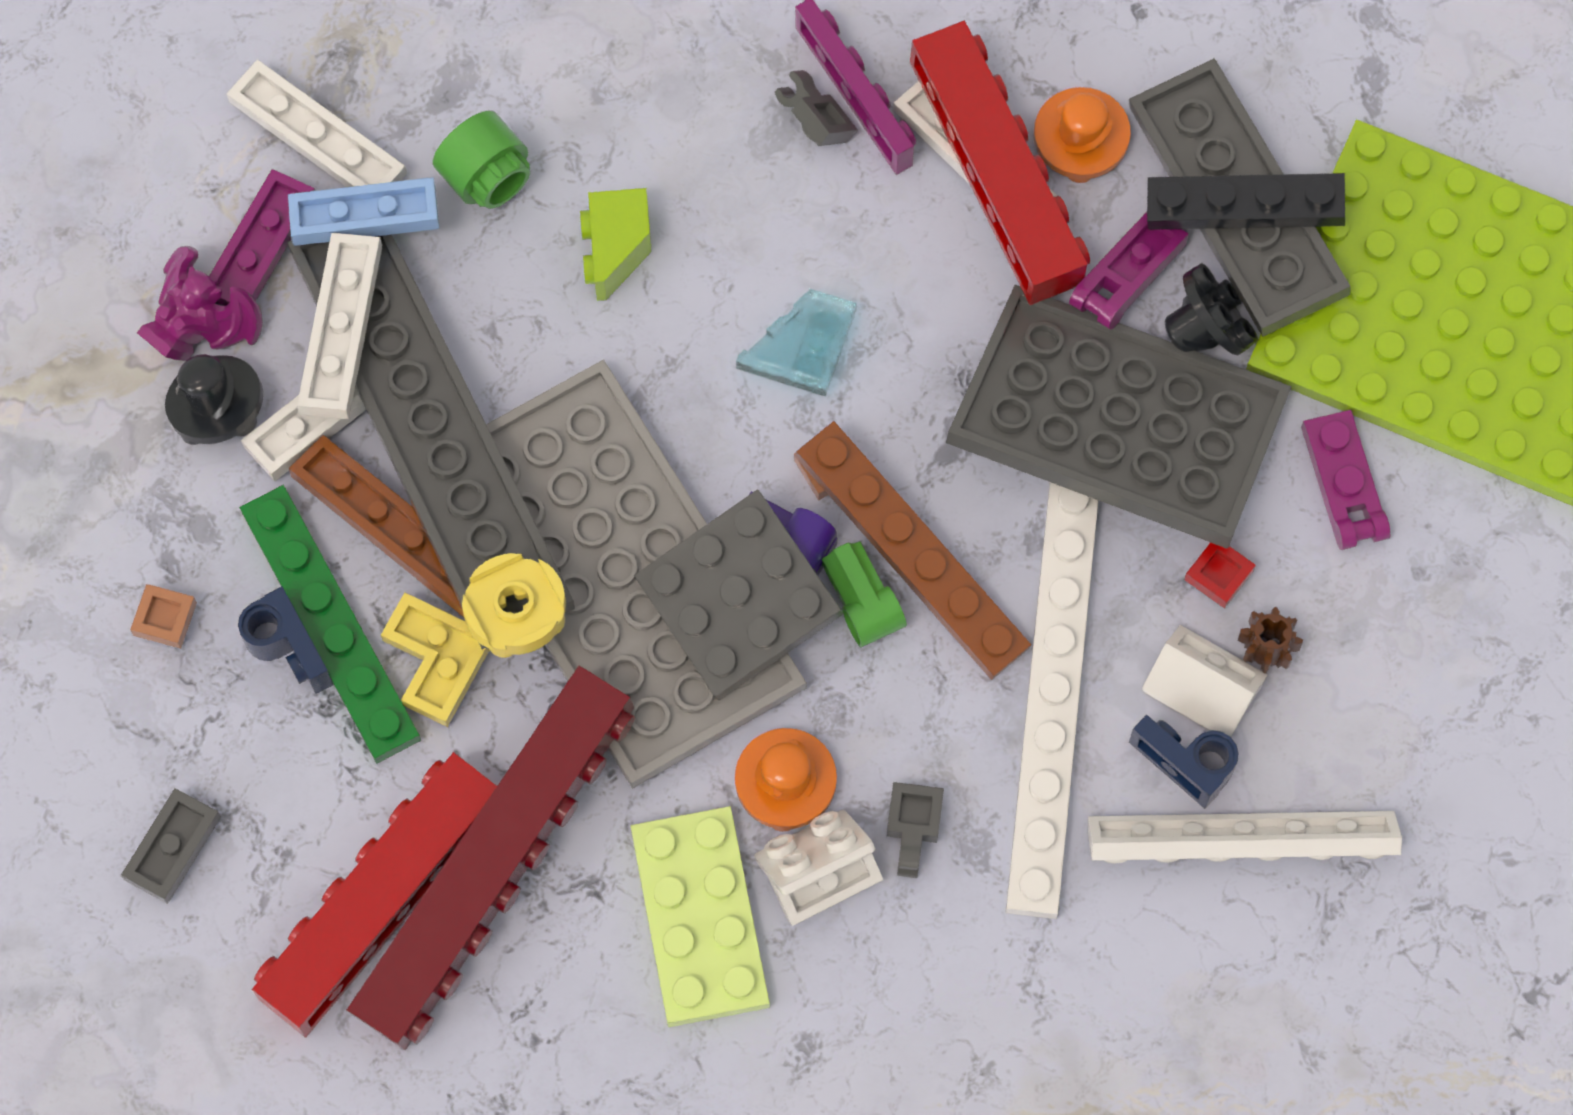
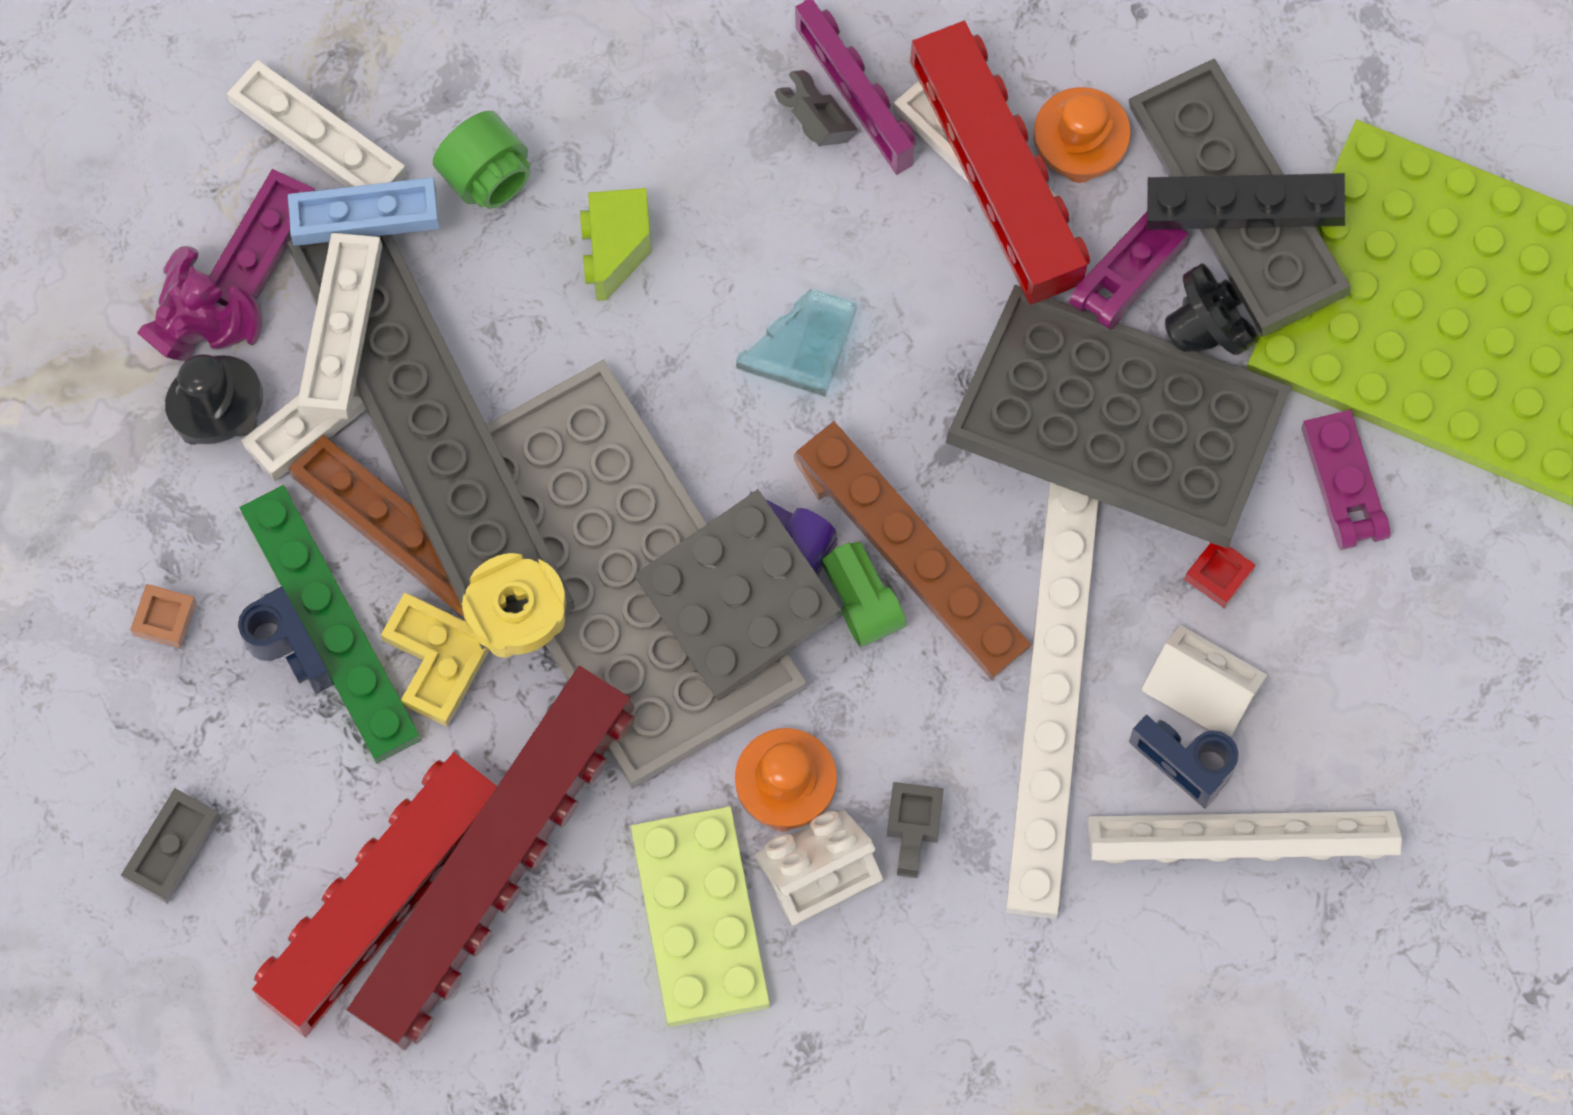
(1270, 652): reddish brown gear -> none

